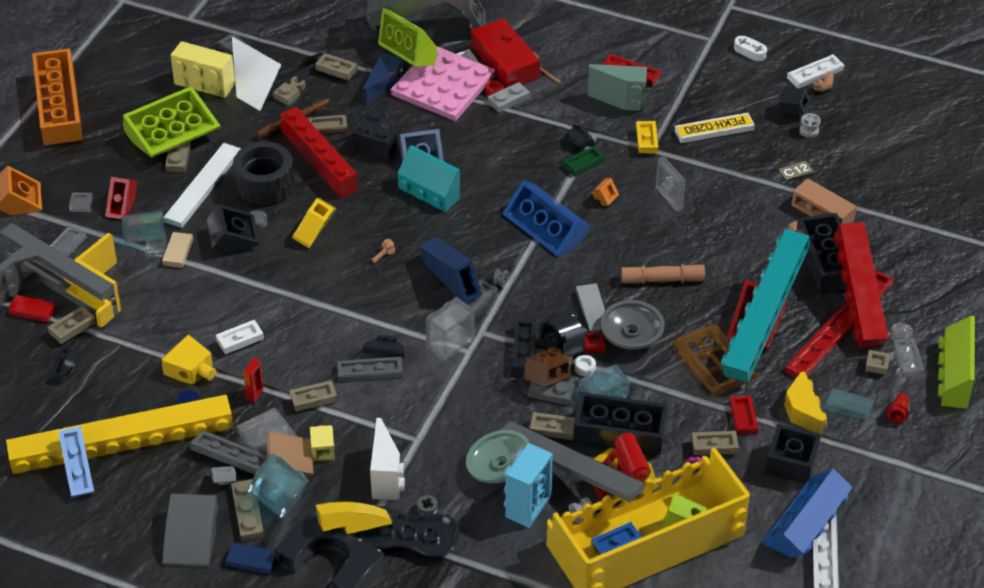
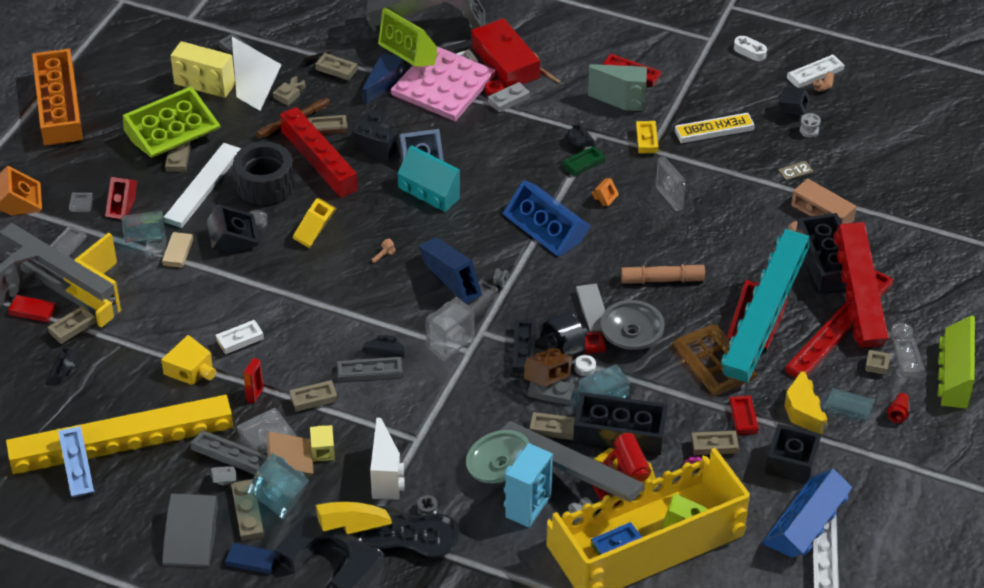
(187, 396): clear blue tile -> none

